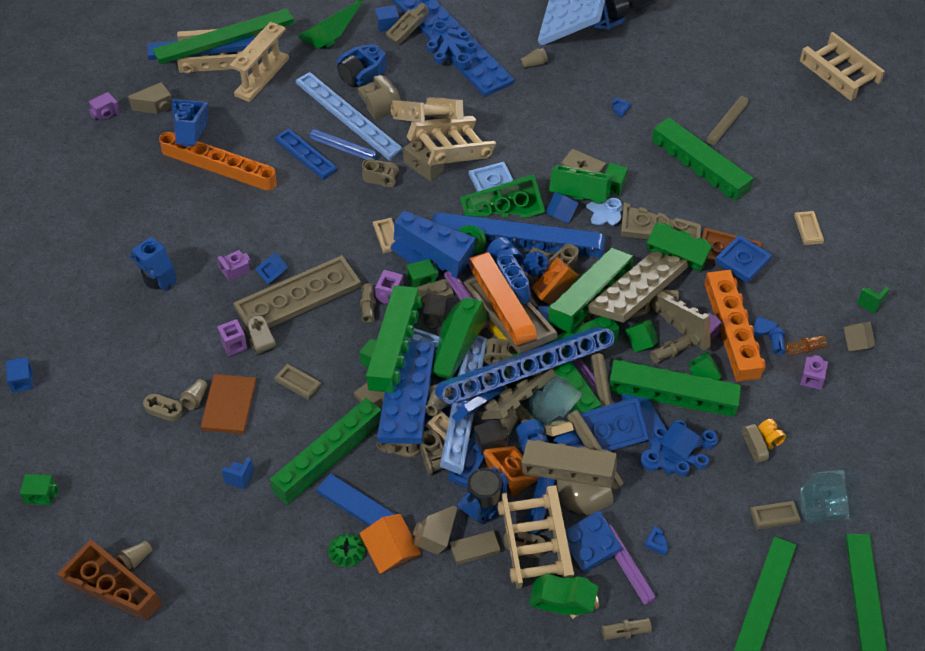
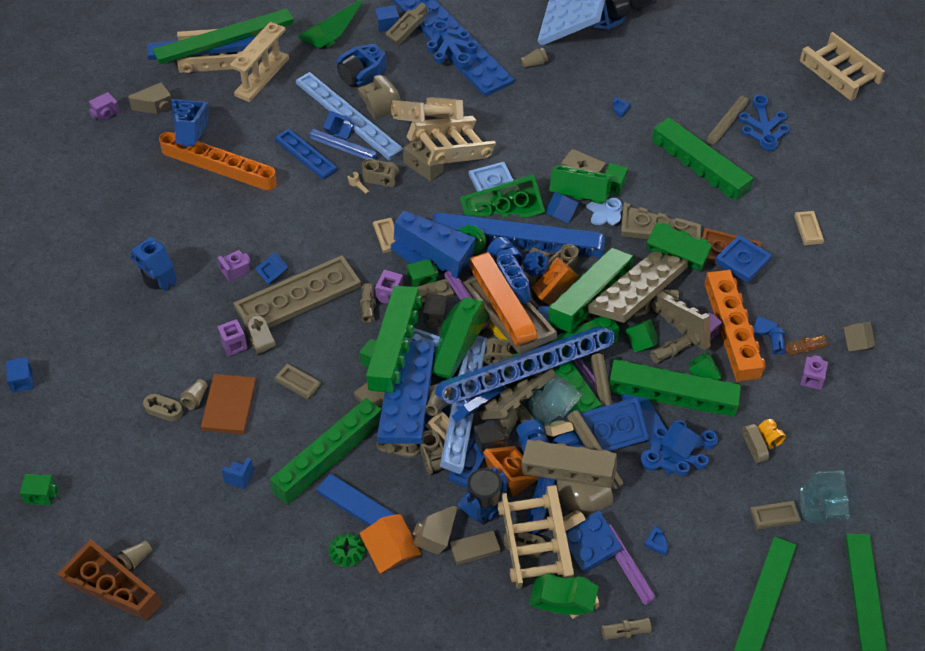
(338, 125): none -> blue panel
(356, 182): none -> tan hand
(573, 519): none -> tan tile
(767, 140): none -> blue plant
(872, 300): green panel -> none

